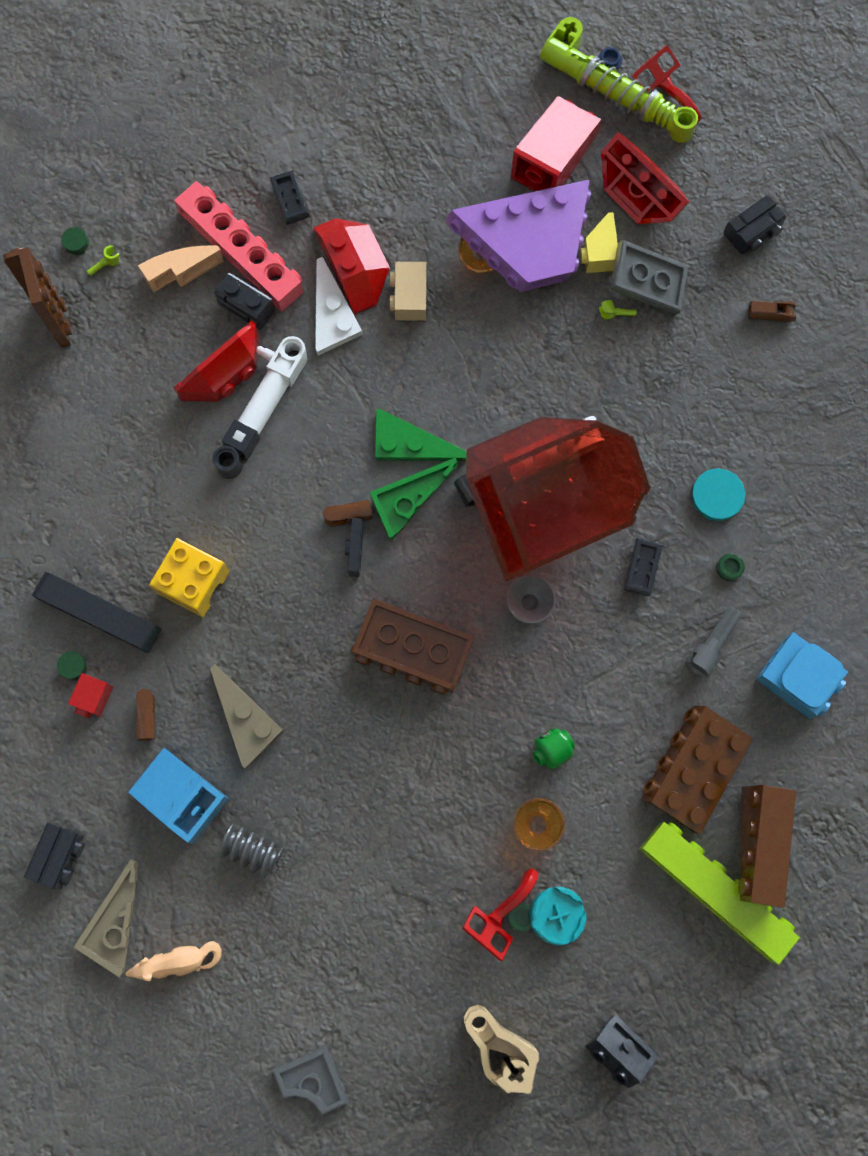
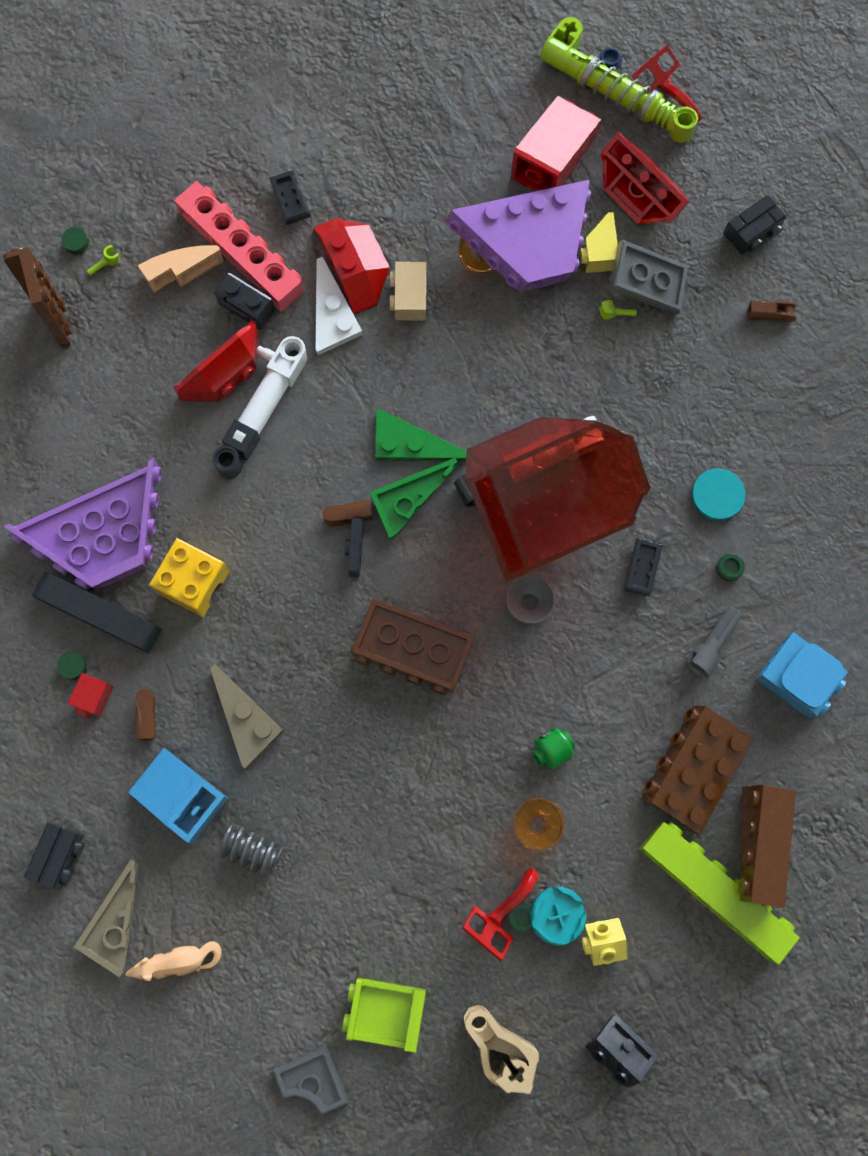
(100, 533): none -> medium lavender piece
(384, 1013): none -> lime panel
(605, 942): none -> light yellow brick

